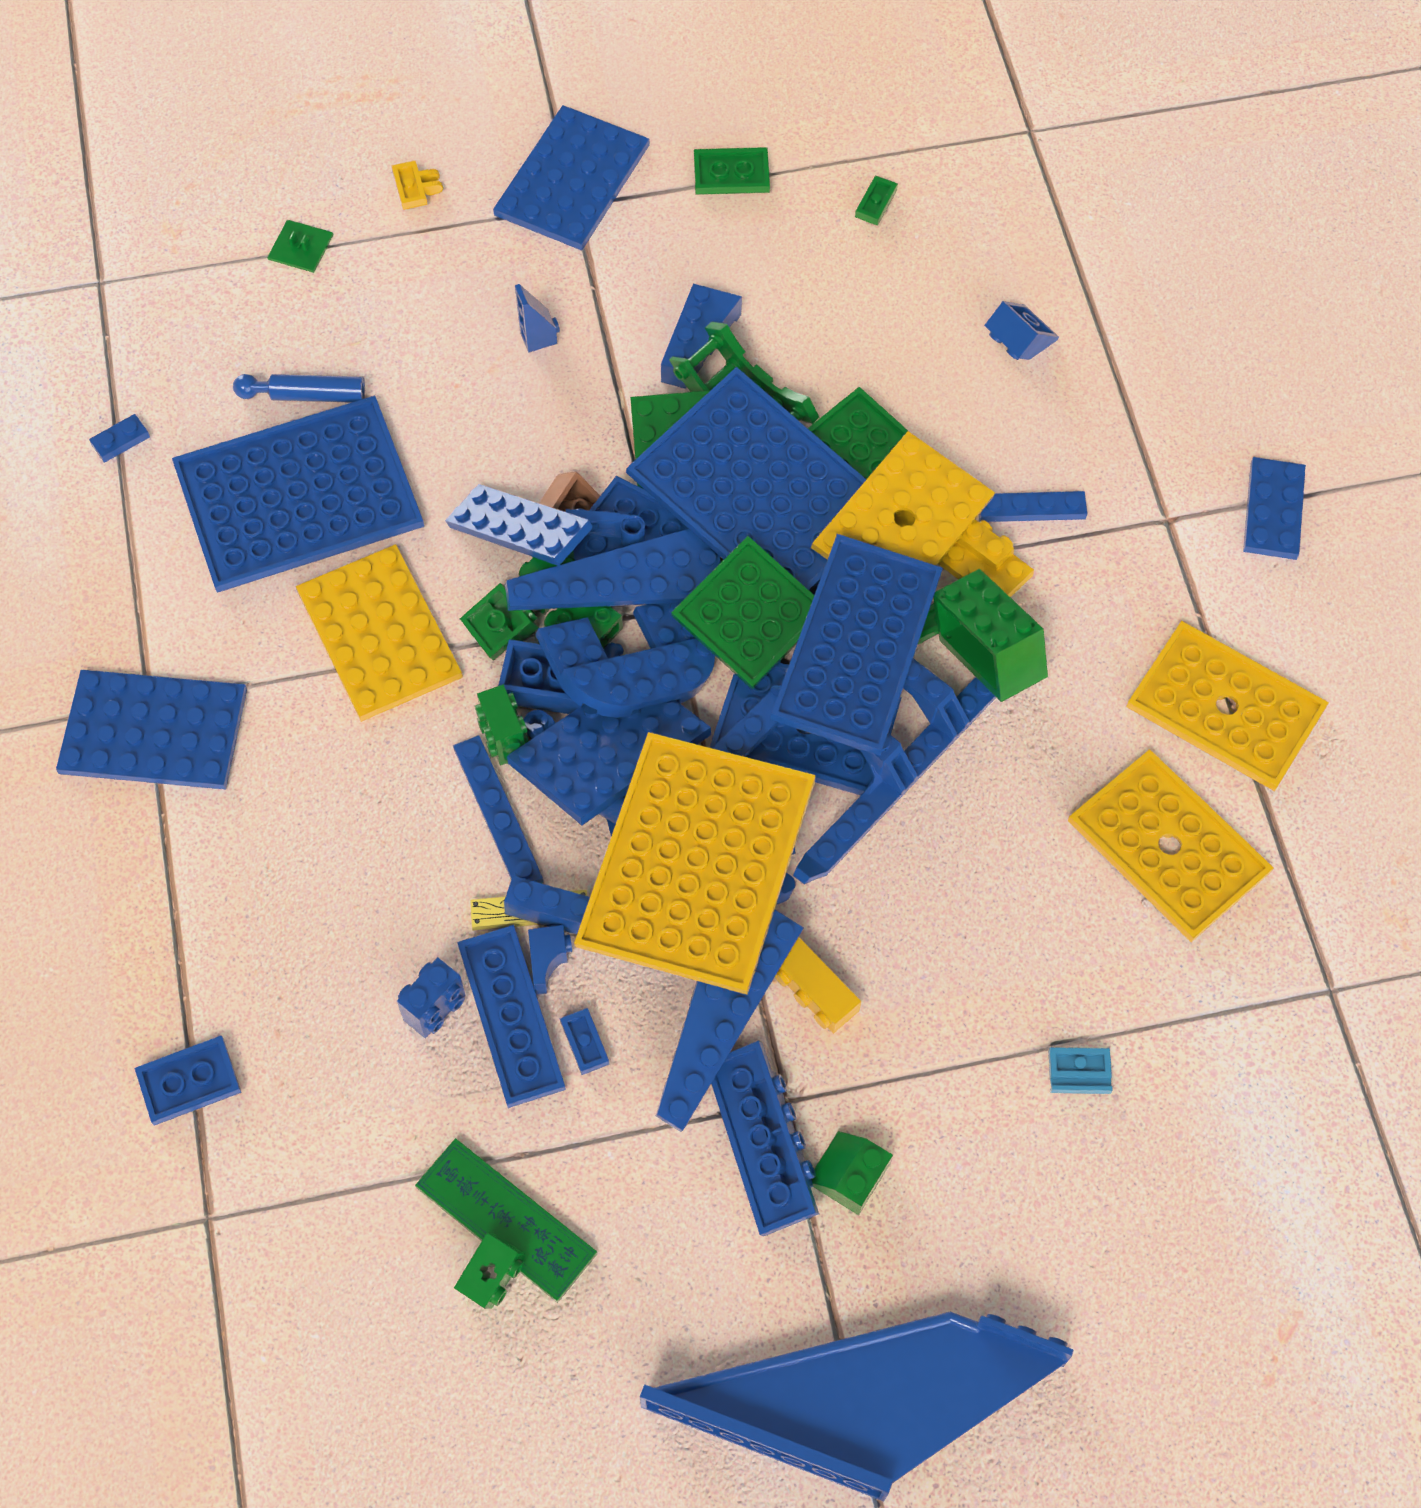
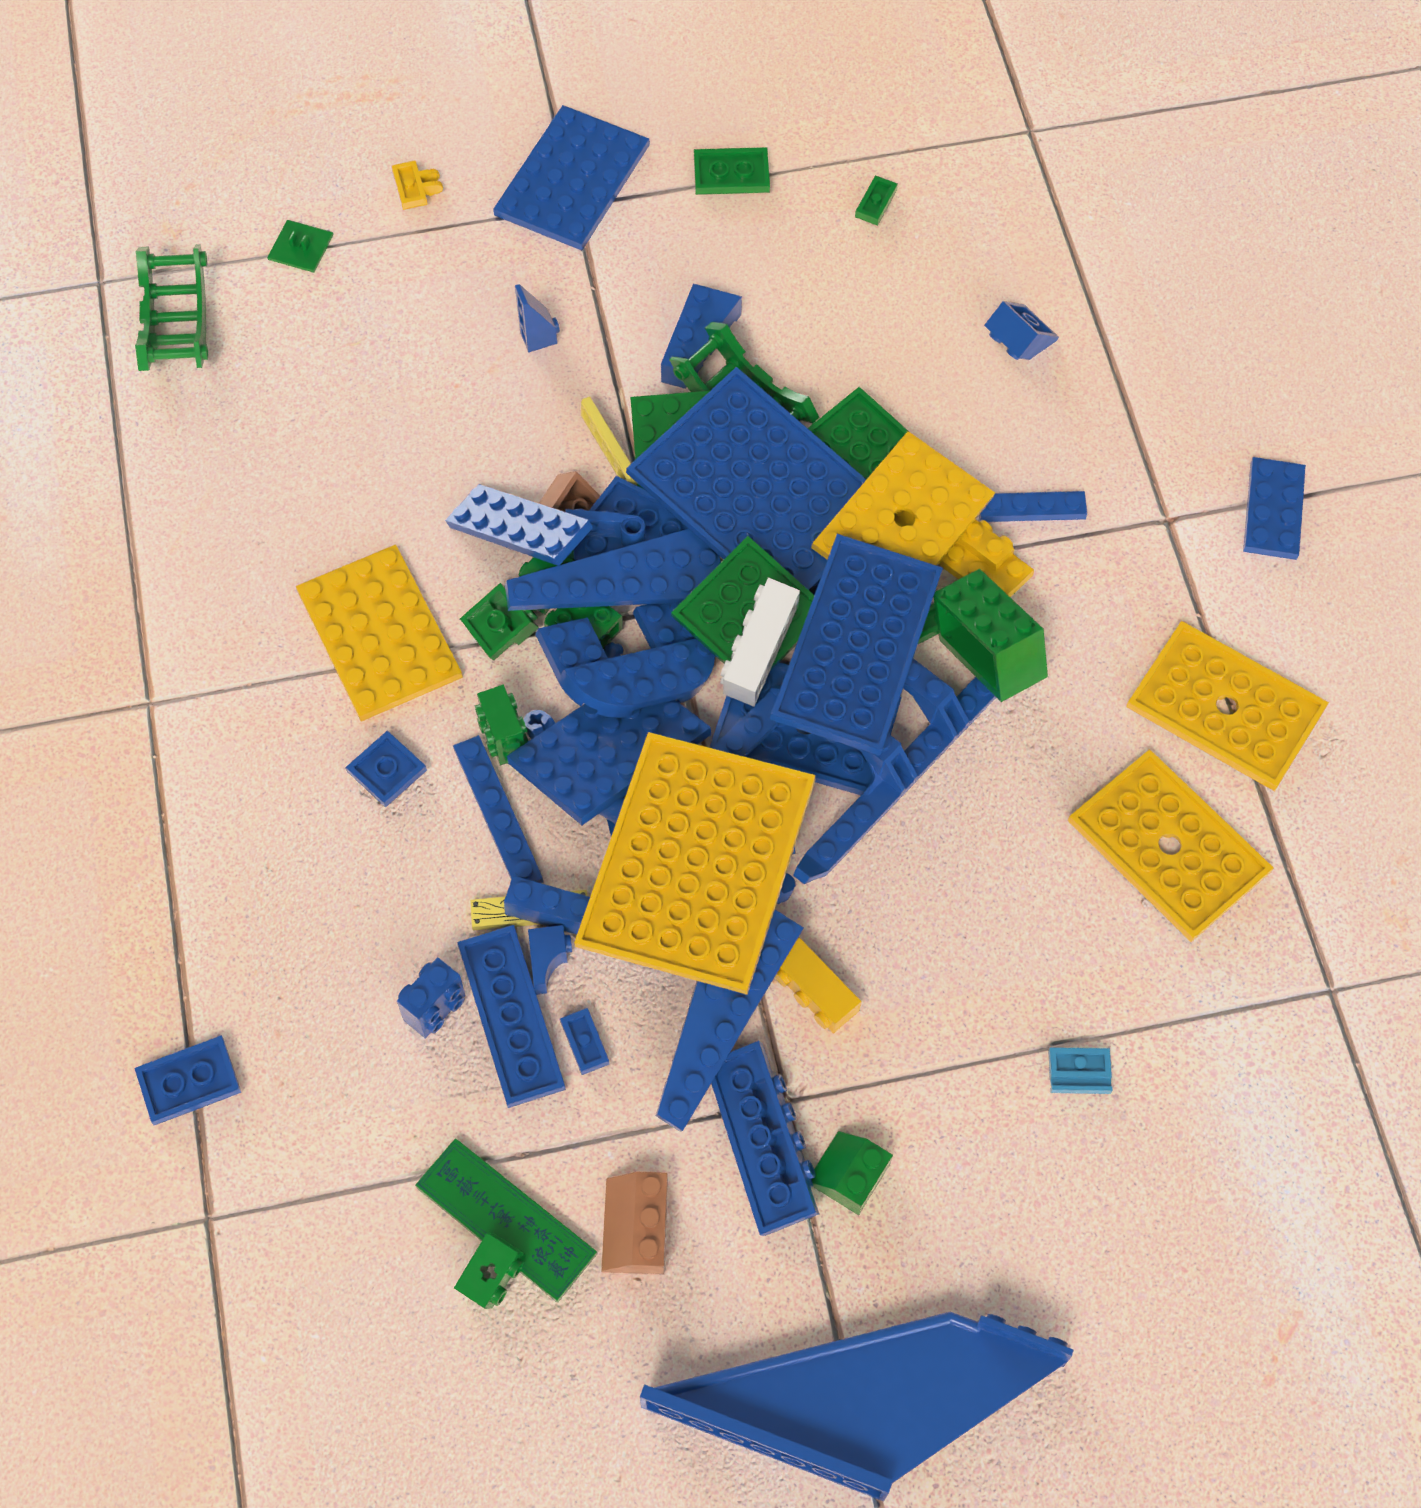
(119, 438): blue plate -> none
(147, 338): none -> green fence
(152, 729): blue plate -> none
(296, 493): blue plate -> none
(302, 388): blue piece -> none
(386, 768): none -> blue plate
(532, 679): blue brick -> none
(605, 439): none -> light yellow tile
(635, 1223): none -> nougat slope
(760, 641): none -> white brick

